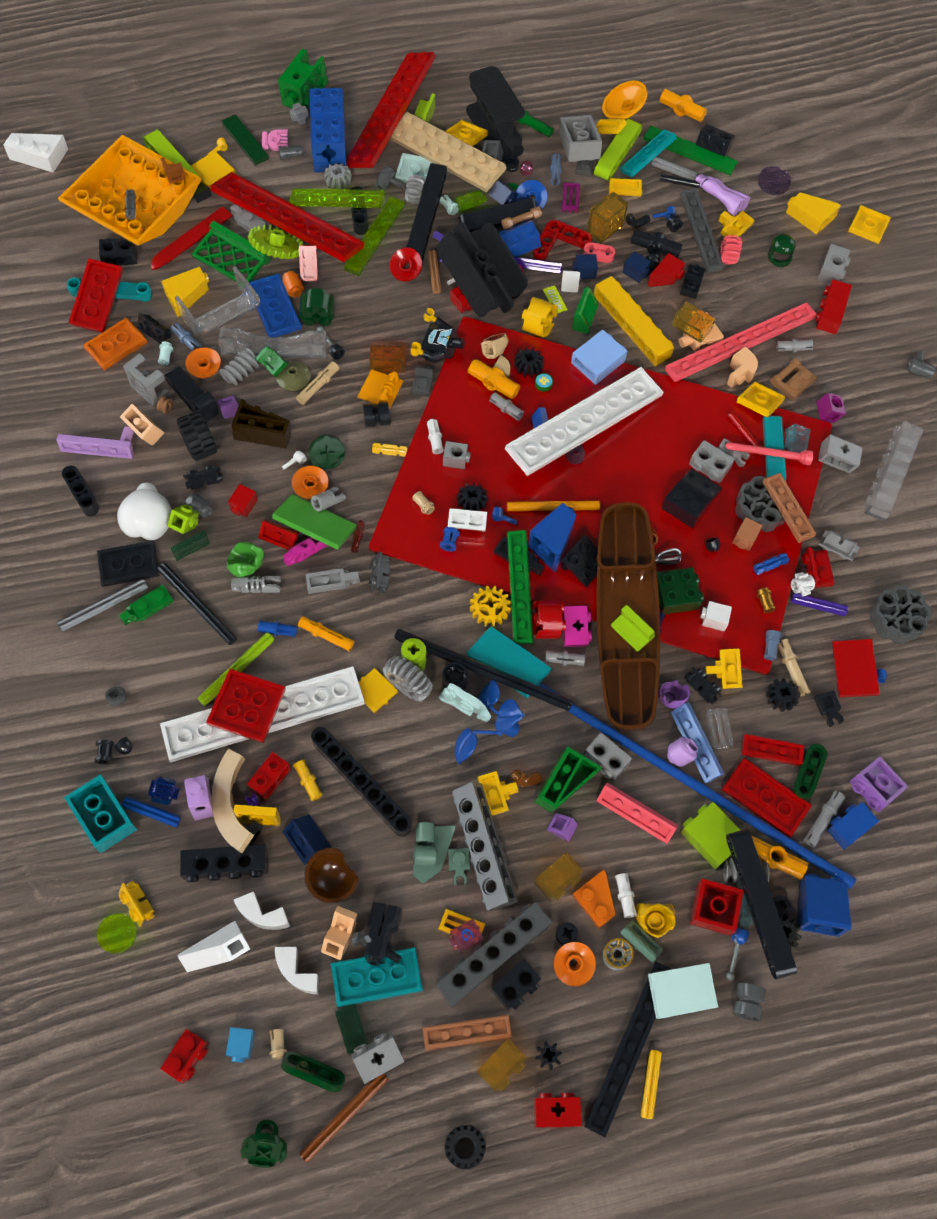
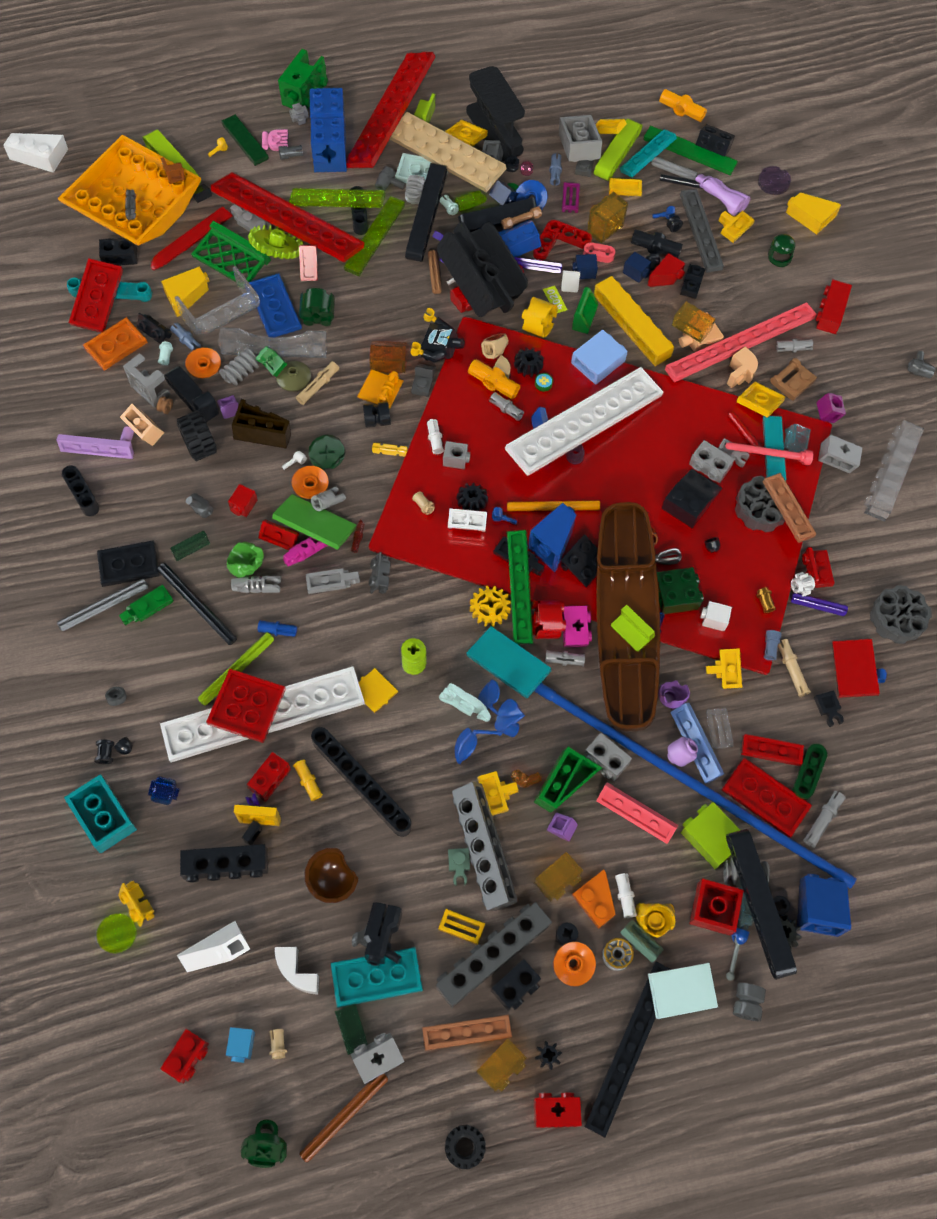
(144, 513): white piece -> none
(151, 811): blue axle -> none
(183, 519): lime brick -> none
(195, 478): black hinge -> none
(199, 794): lavender torso -> none
(212, 168): yellow tile -> none
(223, 803): tan tile -> none
(251, 910): white brick -> none
(293, 284): orange brick -> none
(305, 837): dark blue panel -> none
(313, 1071): dark green plate -> none
(318, 629): light orange pin -> none
(336, 350): black hinge -> none
(337, 176): light grey gear -> none
(340, 933): light nougat brick -> none
(401, 259): red dish -> none
(407, 678): light grey gear -> none
(430, 849): sand green panel -> none
(446, 544): blue bush -> none
(455, 674): black wheel -> none
(465, 936): clear pink brick -> none
(490, 672): black axle -> none
(536, 124): green pin -> none
(625, 100): light orange dish -> none
(637, 222): black arm -> none
(651, 1084): yellow axle -> none
(709, 690): black hinge -> none
(731, 249): coral gear -> none
(747, 534): nougat brick -> none
(771, 563): blue axle -> none
(786, 702): black gear -> none
(787, 863): light orange piece -> none
(830, 542): light grey hinge -> none
(834, 264): light grey brick -> none
(852, 825): blue brick -> none
(869, 224): yellow tile -> none
(878, 784): medium lavender plate -> none

